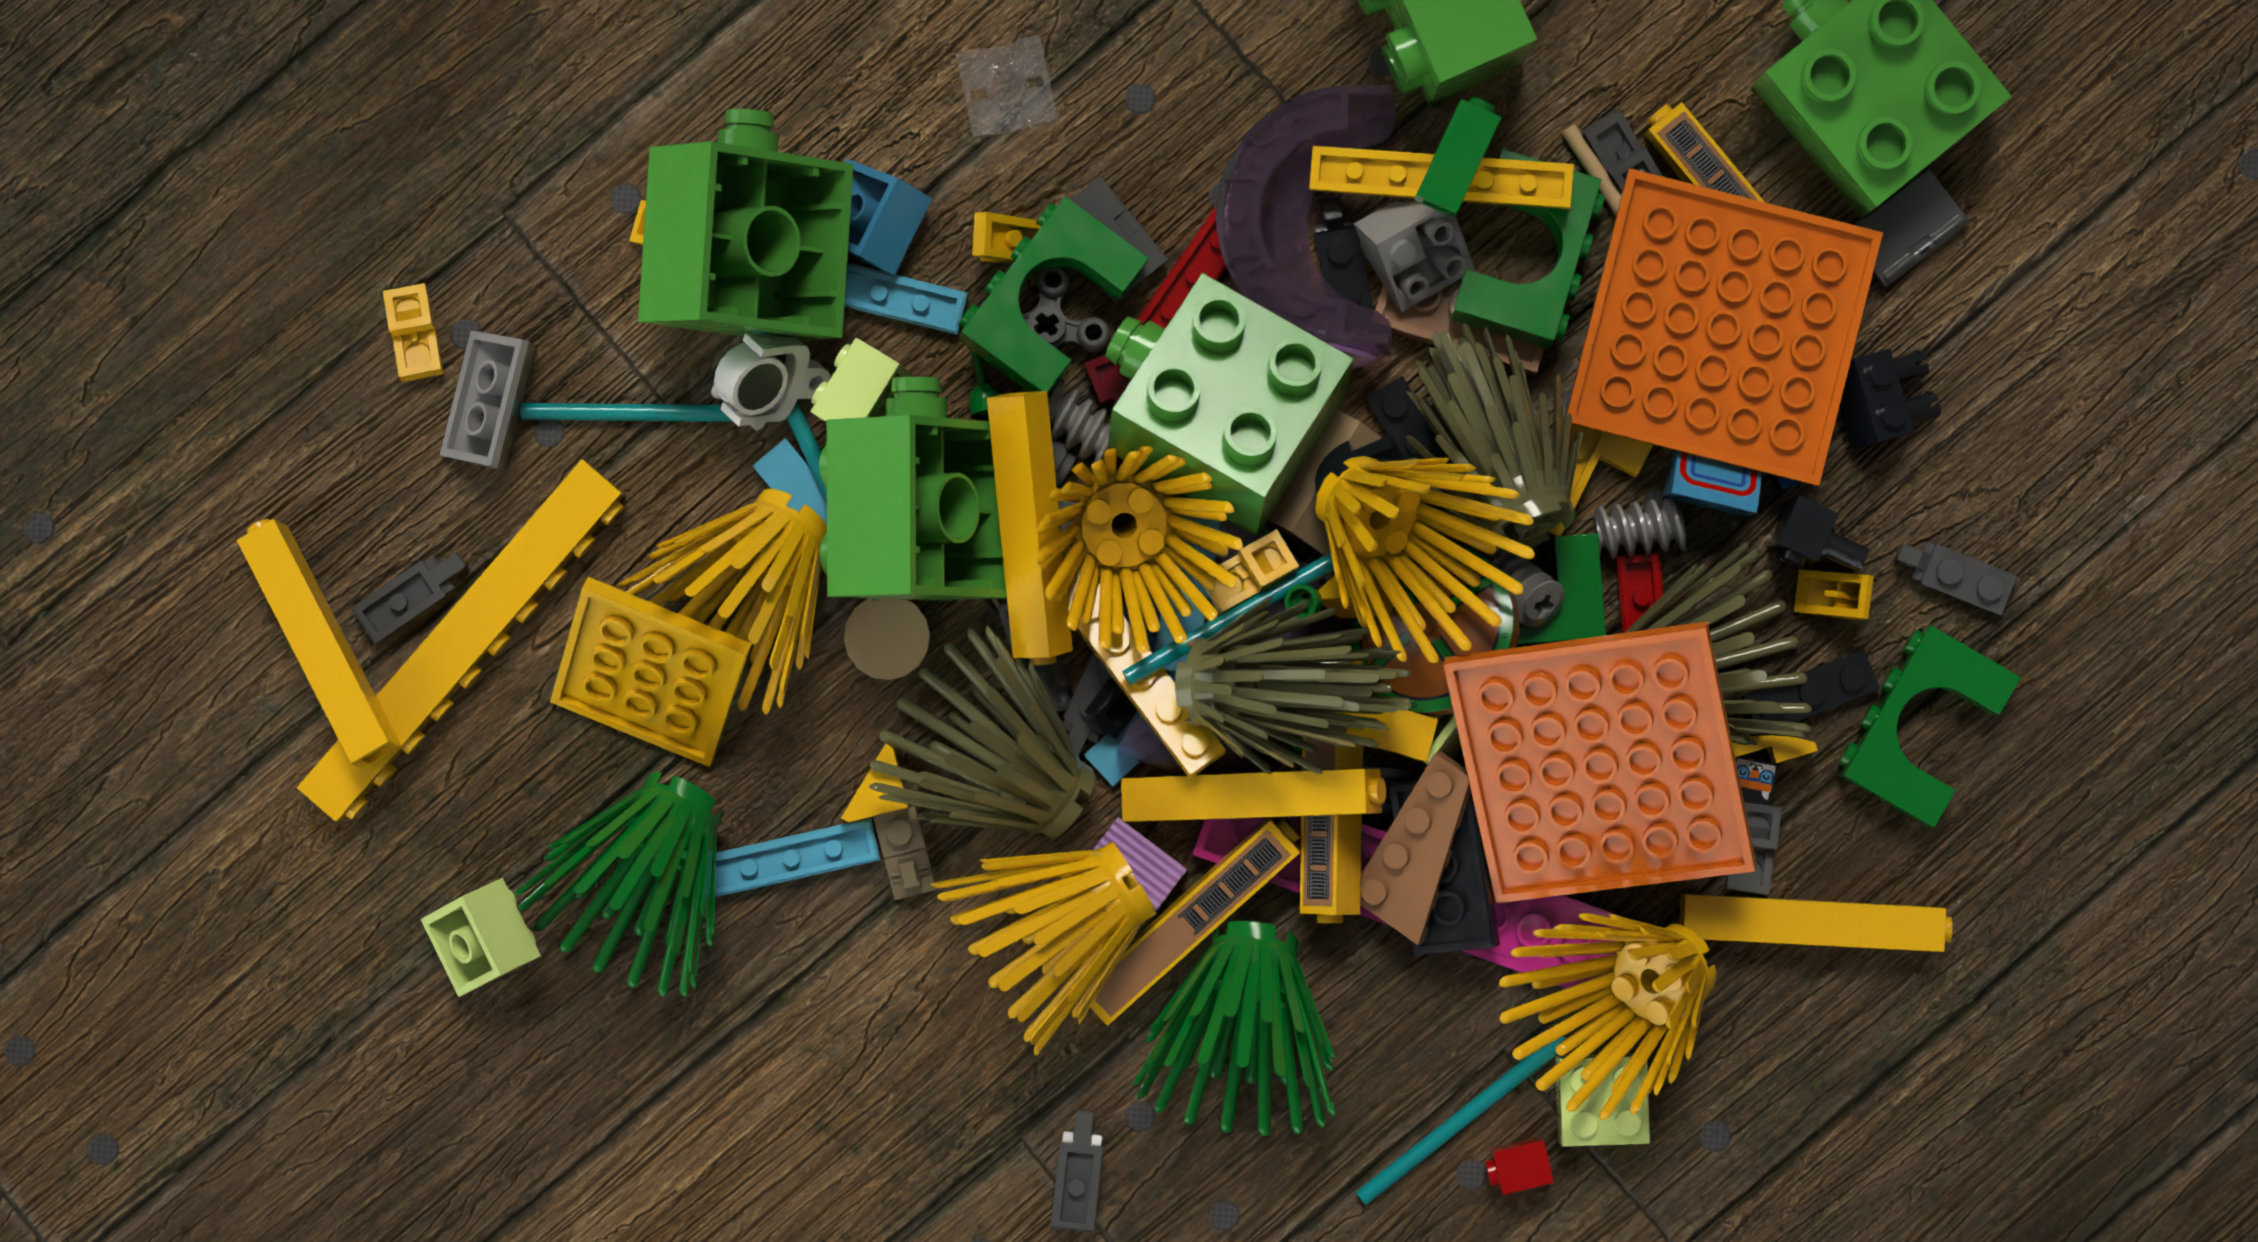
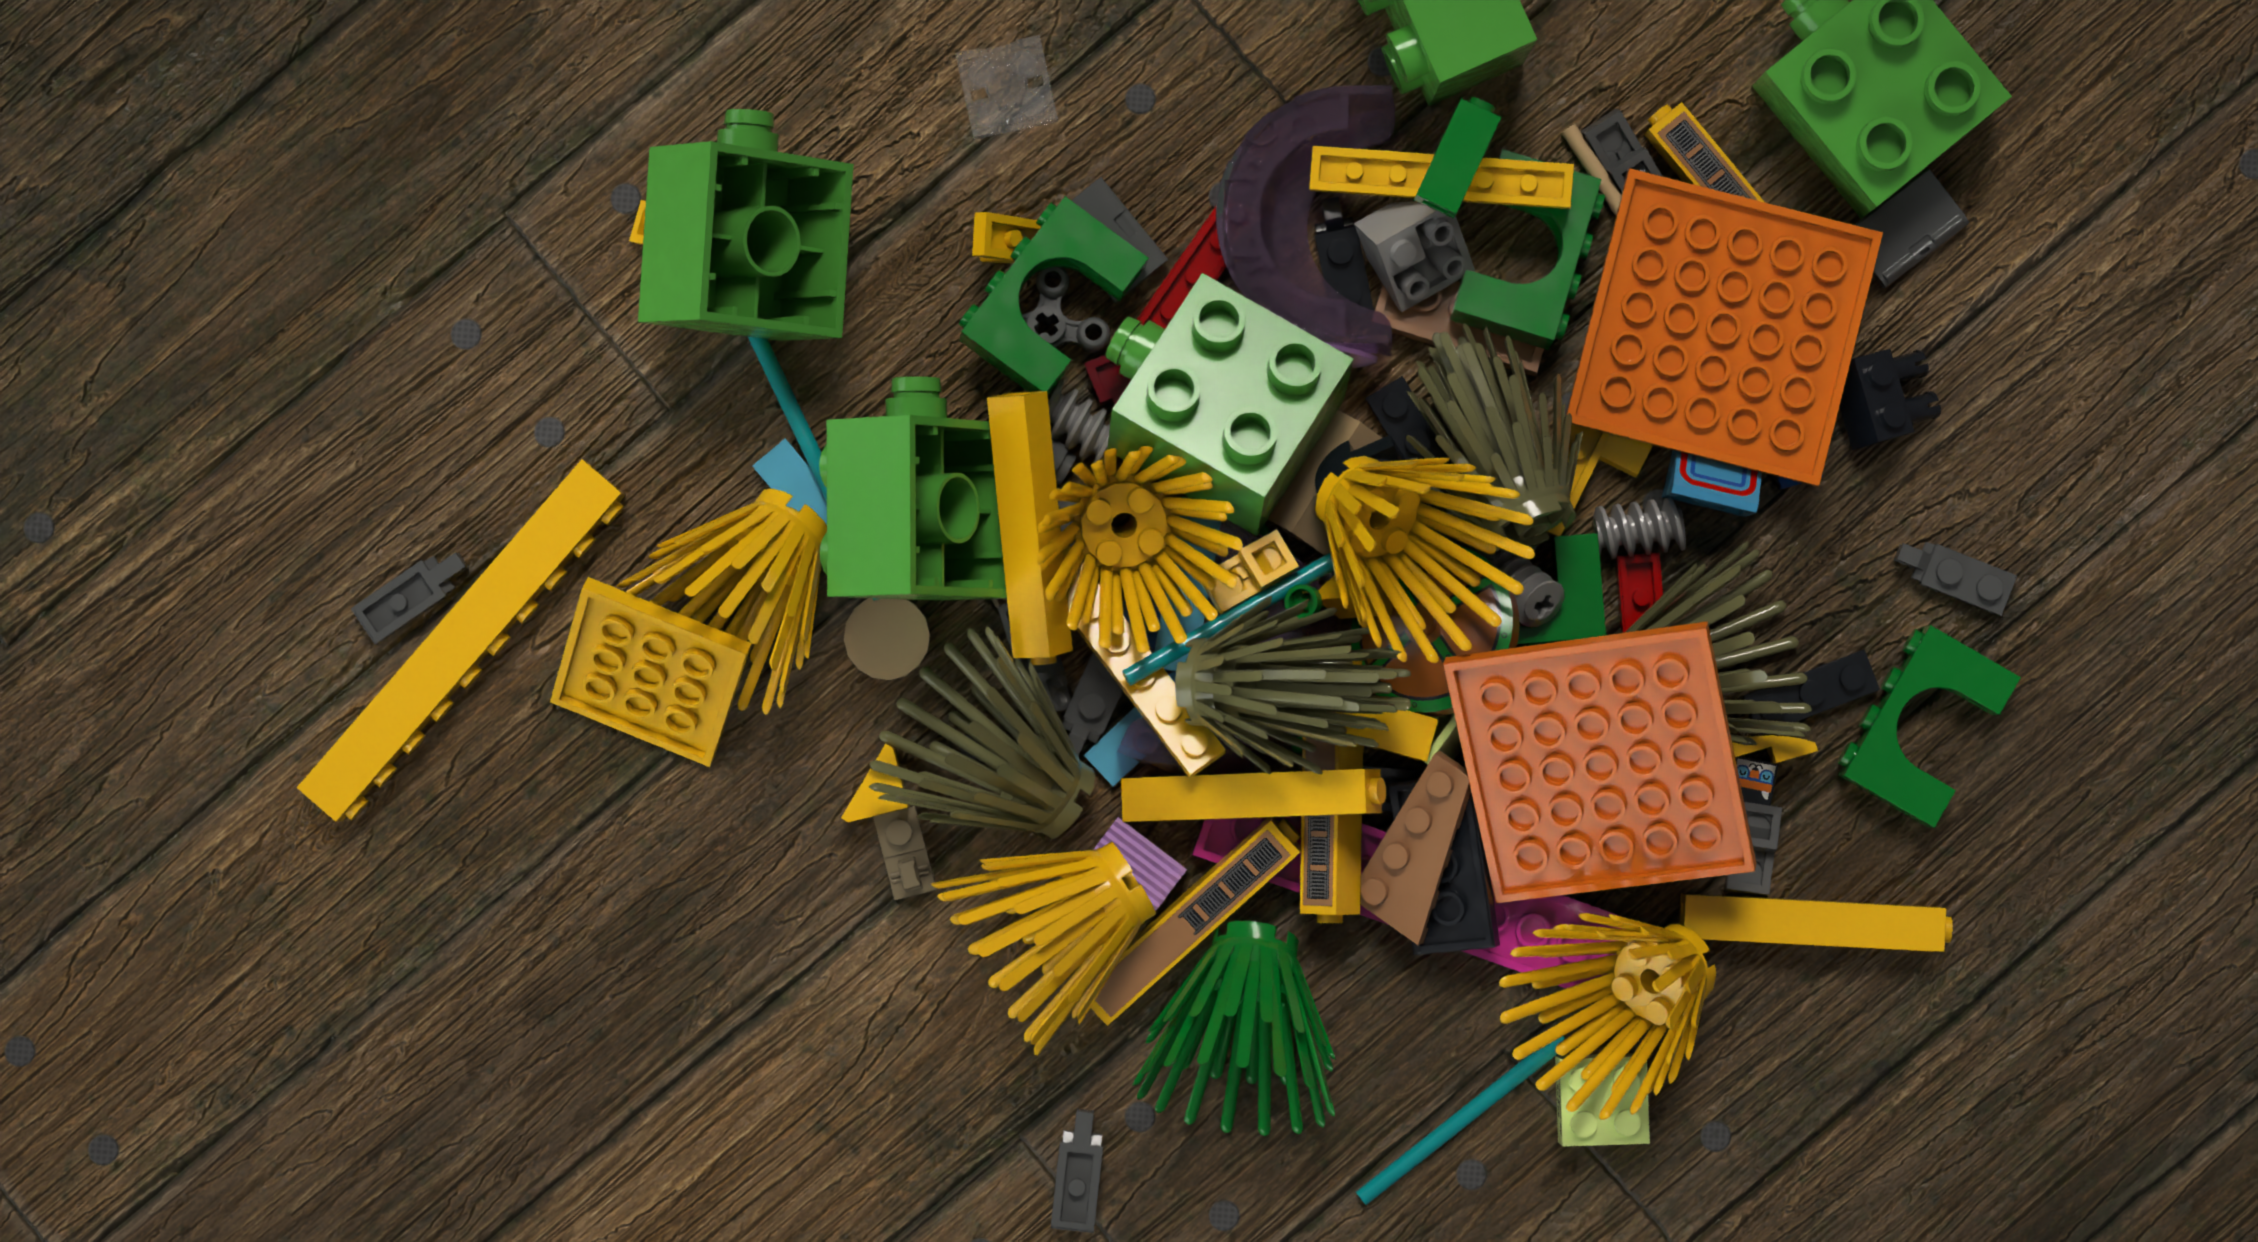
(318, 643): yellow brick -> none
(413, 332): yellow slope -> none
(480, 937): yellowish green brick -> none
(488, 400): light grey slope -> none
(623, 412): teal piece -> none
(662, 834): green plant -> none
(759, 386): white piece -> none
(796, 856): medium azure tile -> none
(858, 384): yellowish green brick -> none
(883, 217): dark azure slope -> none
(904, 299): medium azure tile -> none
(980, 393): green hinge -> none
(1111, 709): black tile -> none
(1519, 1166): red brick -> none
(1807, 535): black brick -> none
(1834, 594): yellow slope -> none

